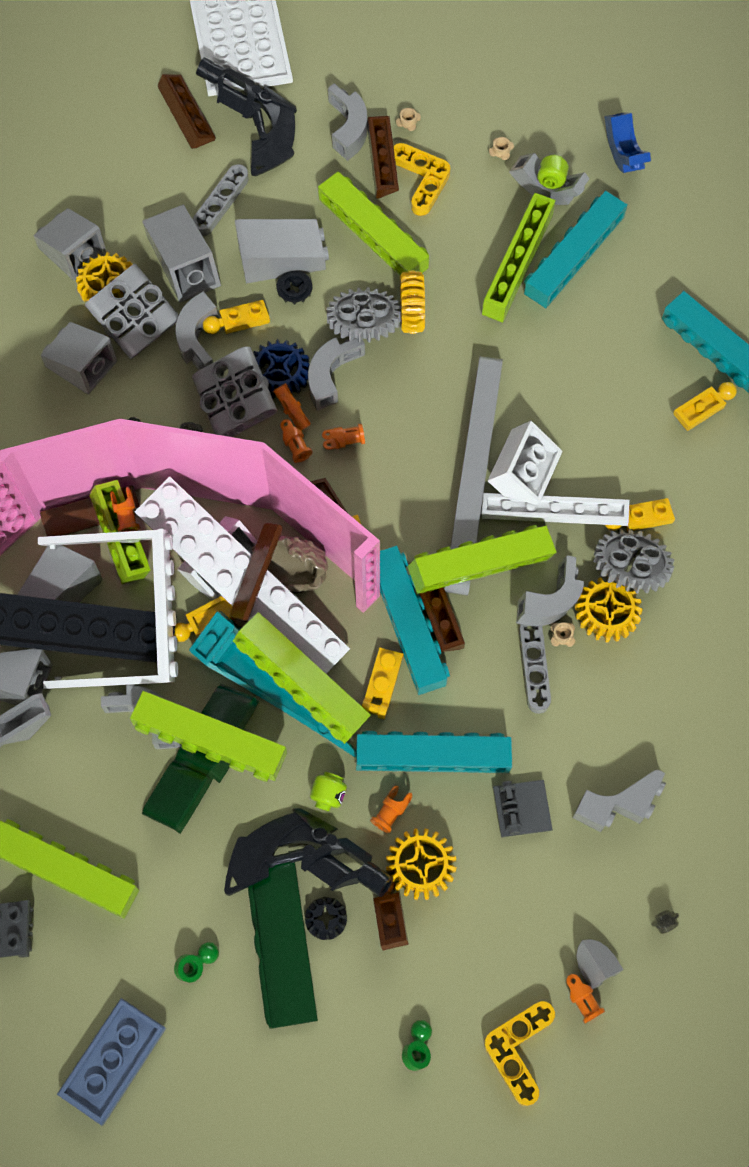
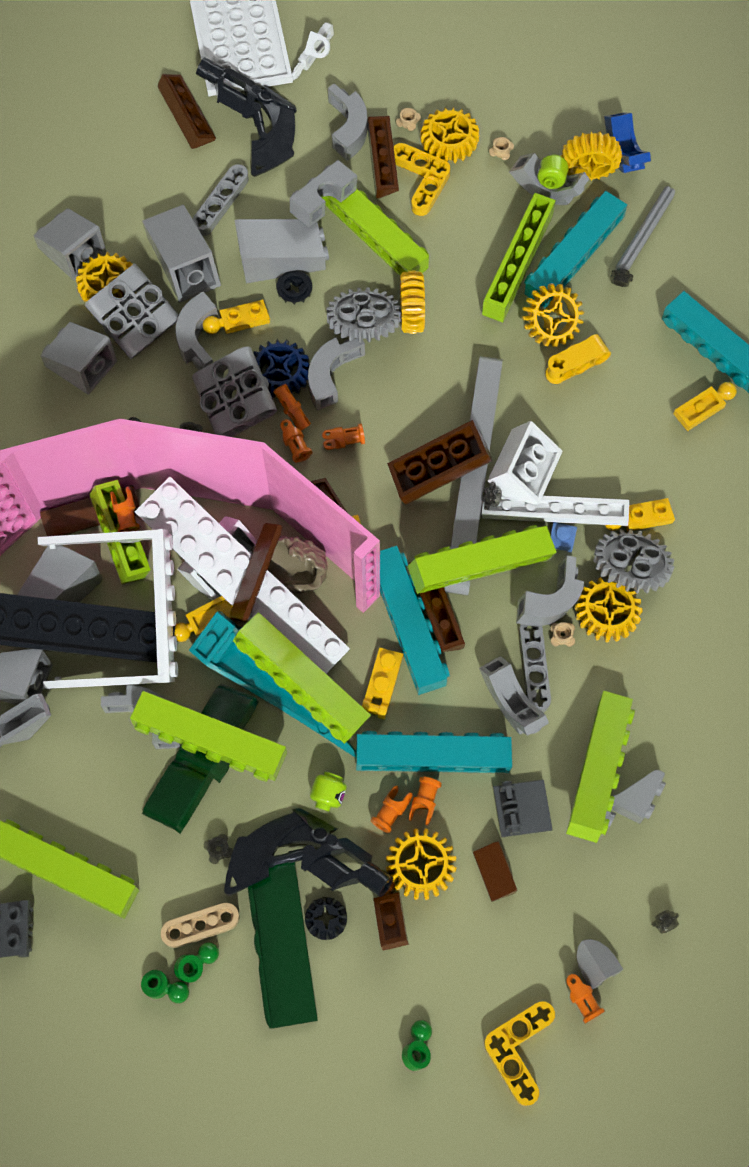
(111, 1062): sand blue plate -> none
(177, 992): none -> green plate
(187, 925): none -> tan plate
(211, 845): none -> clear smoke plate
(315, 44): none -> white piece
(334, 181): none -> light grey arch
(425, 797): none -> orange piece
(439, 462): none -> reddish brown brick
(455, 135): none -> yellow gear
(491, 496): none -> clear smoke plate
(495, 871): none -> reddish brown slope
(510, 697): none -> light grey arch
(550, 323): none -> yellow gear
(563, 536): none -> medium blue plate
(577, 359): none -> yellow piece
(592, 154): none -> yellow gear
(600, 766): none -> lime brick
(621, 277): none -> clear smoke plate
(646, 228): none -> light grey axle

